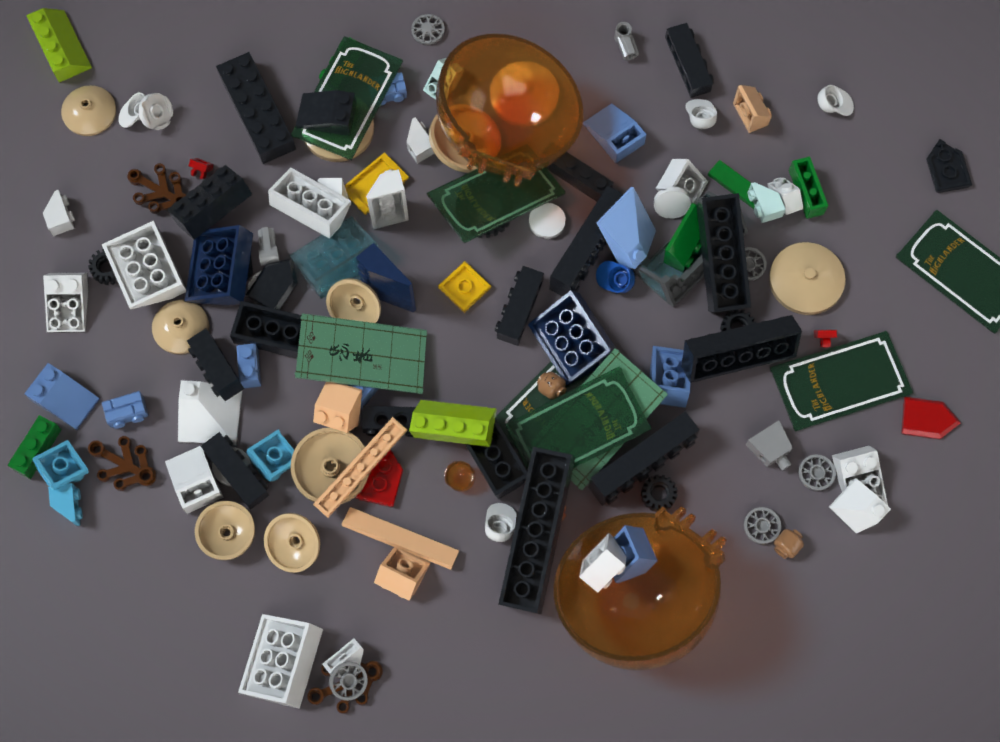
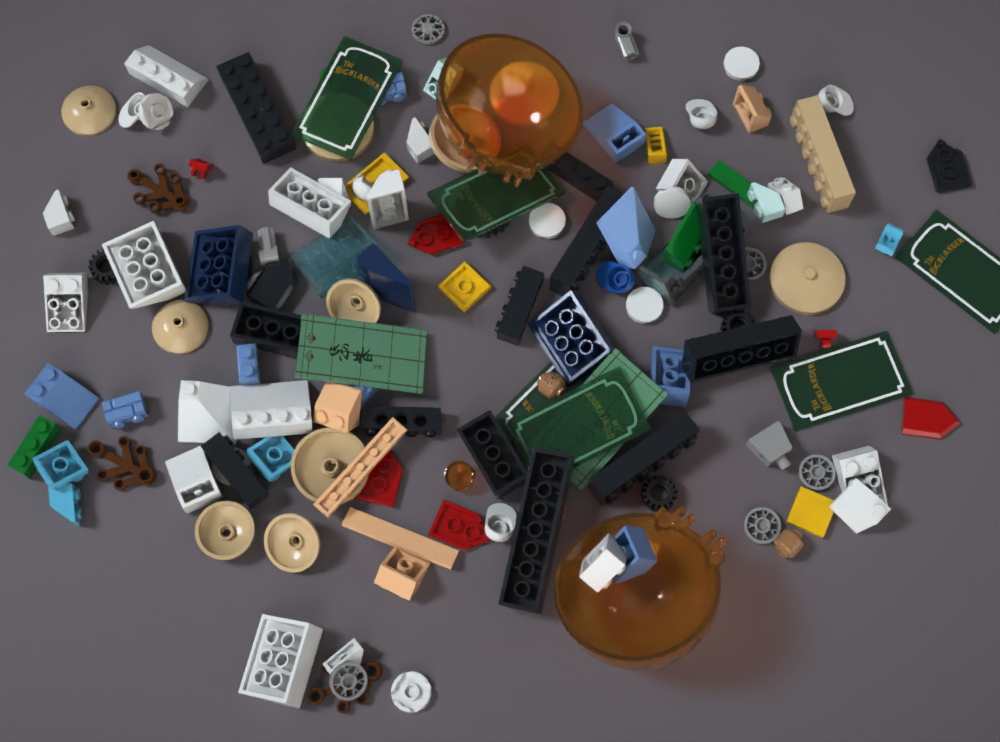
(59, 43): lime slope -> none
(165, 74): none -> white slope
(209, 202): black brick -> none
(215, 365): black brick -> none
(270, 409): none -> white slope
(327, 111): black slope -> none
(361, 187): none -> white hair
(411, 692): none -> white tile
(434, 236): none -> red tile
(453, 423): lime slope -> none
(458, 526): none -> red tile
(644, 305): none -> white tile
(656, 156): none -> yellow slope
(689, 60): black brick -> none
(741, 63): none -> white tile
(806, 179): green brick -> none
(810, 512): none -> yellow tile
(822, 154): none -> tan brick
(889, 239): none -> medium azure bracket

